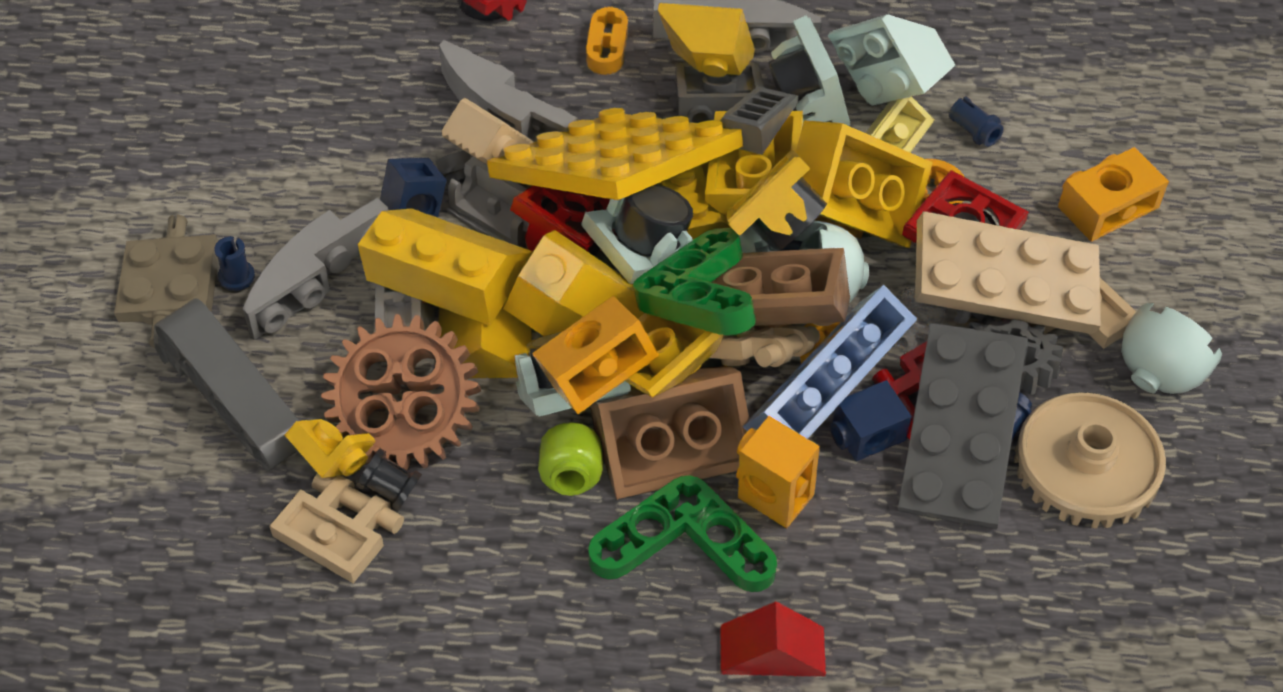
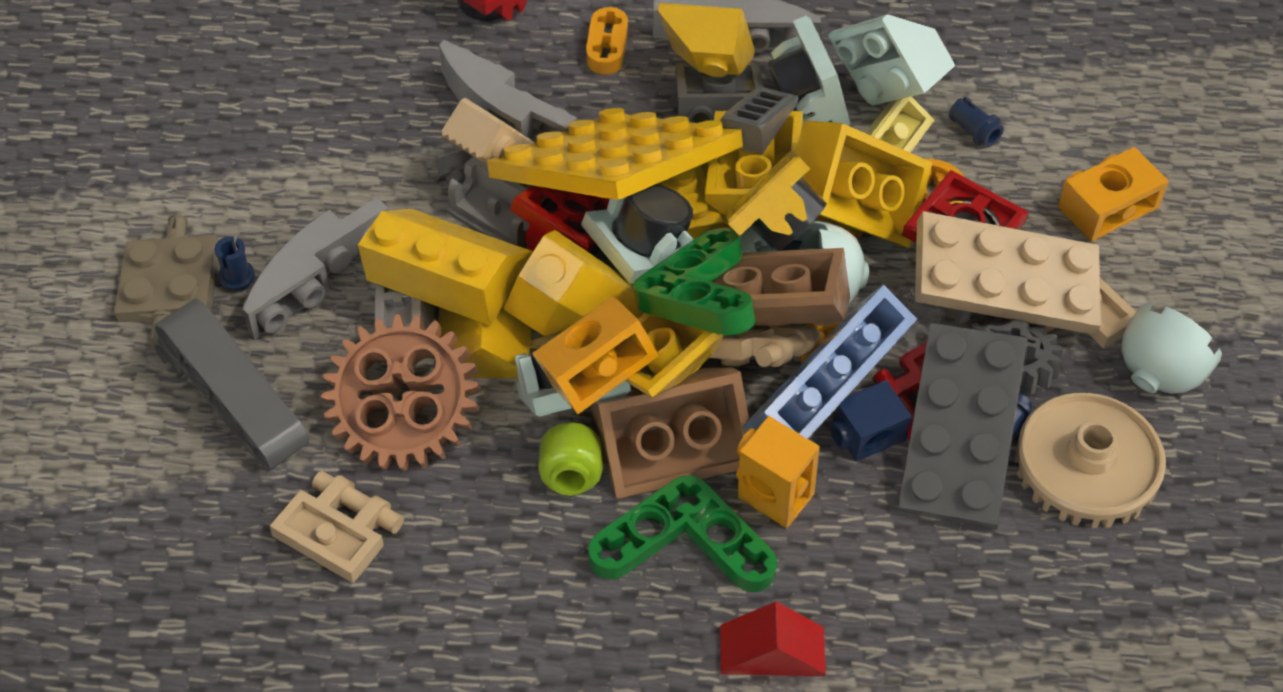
(327, 450): yellow bracket -> none
(388, 479): black bush -> none
(413, 185): dark blue brick -> none

